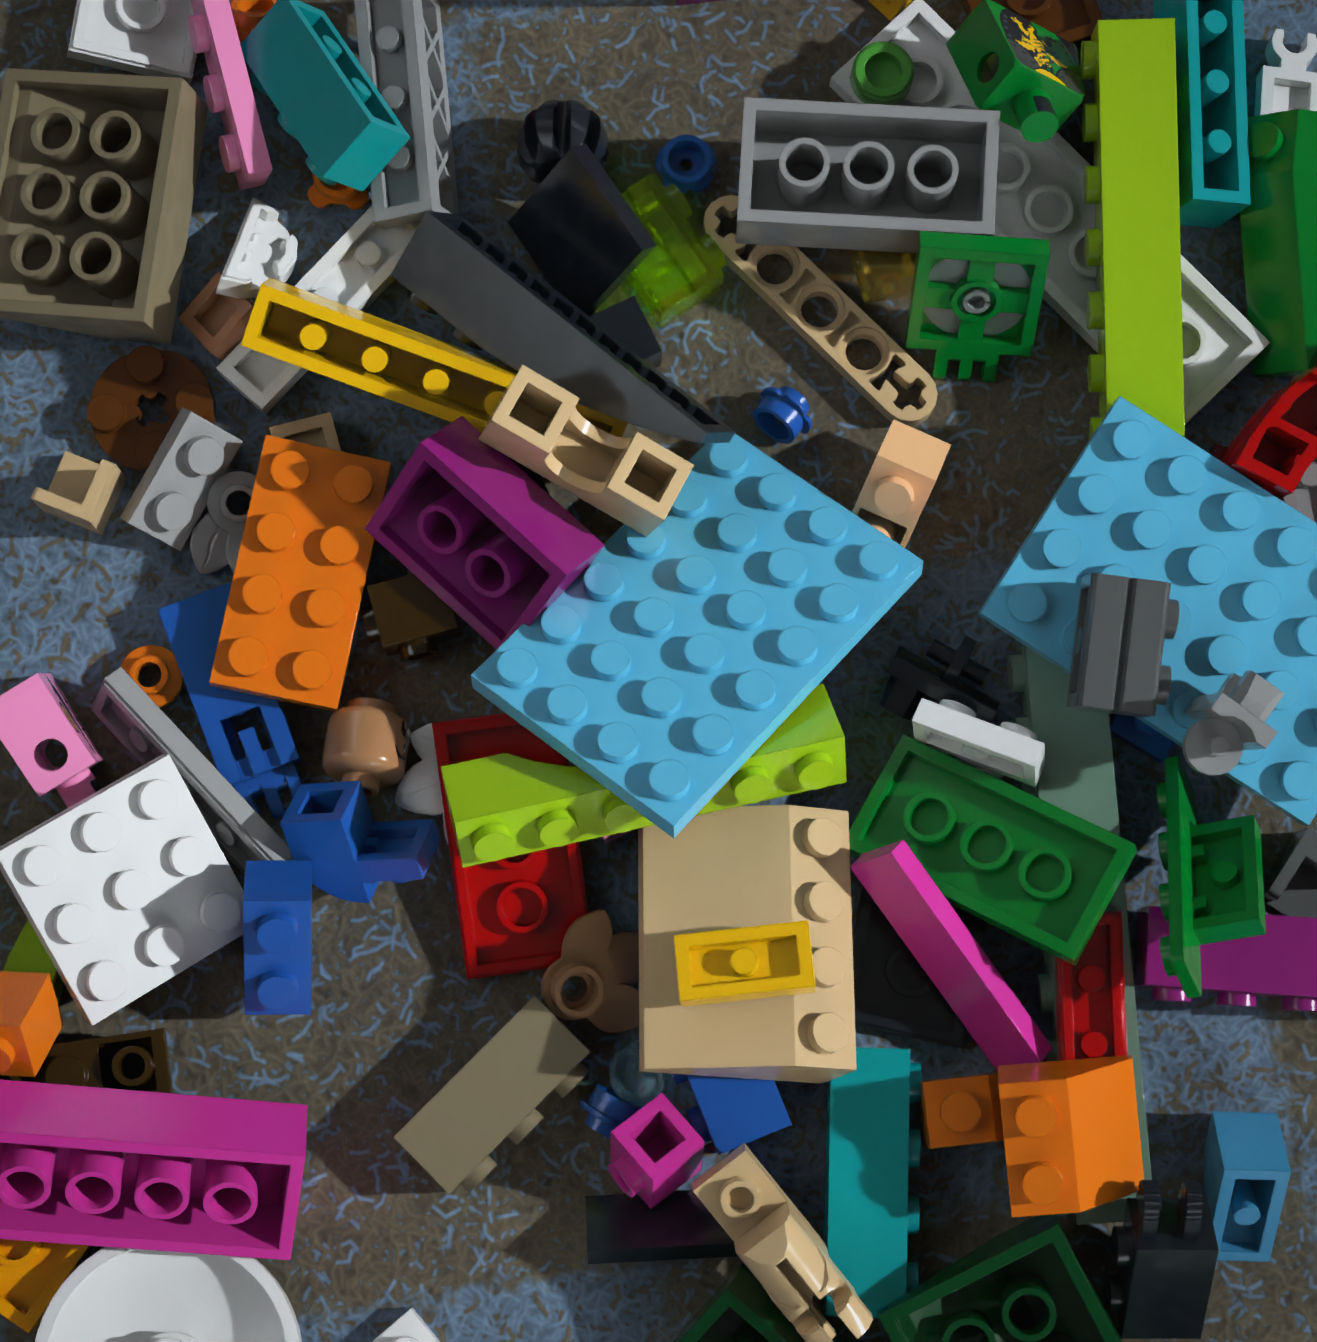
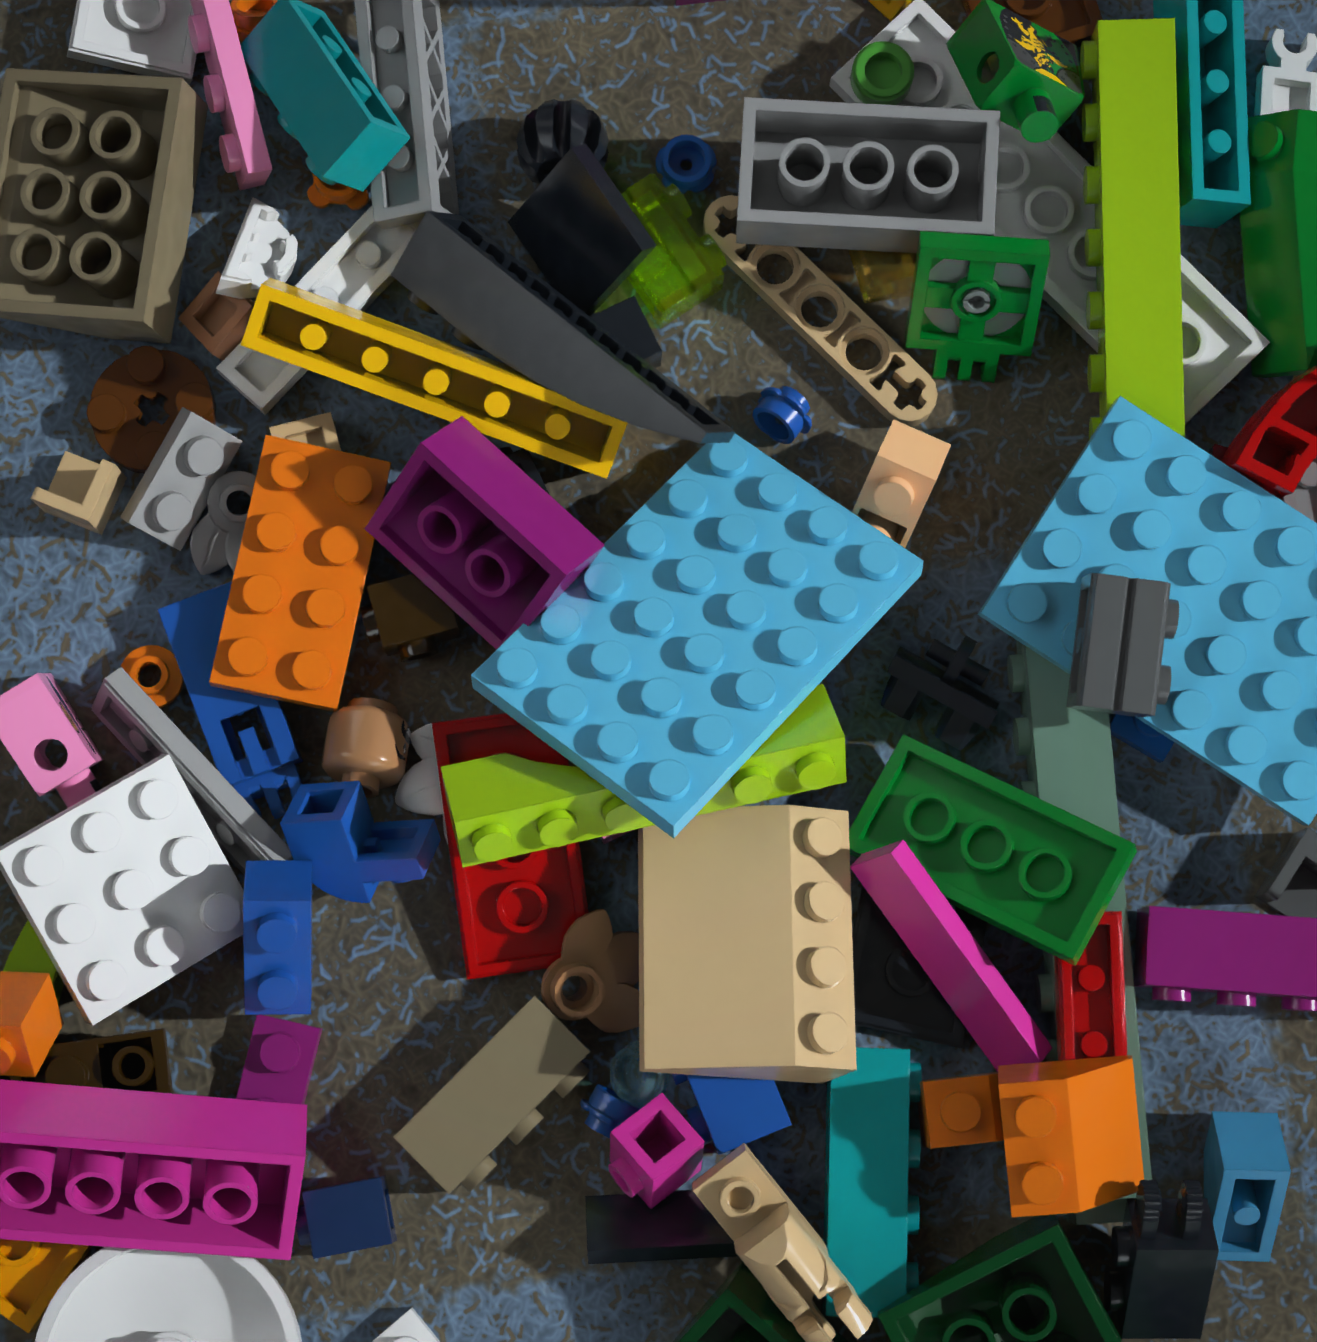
(279, 1061): none -> magenta plate
(346, 1217): none -> dark blue brick
(618, 475): tan arch -> none
(744, 963): yellow plate -> none
(993, 749): white plate -> none
(1212, 879): green bracket -> none
(1230, 723): light grey hips -> none

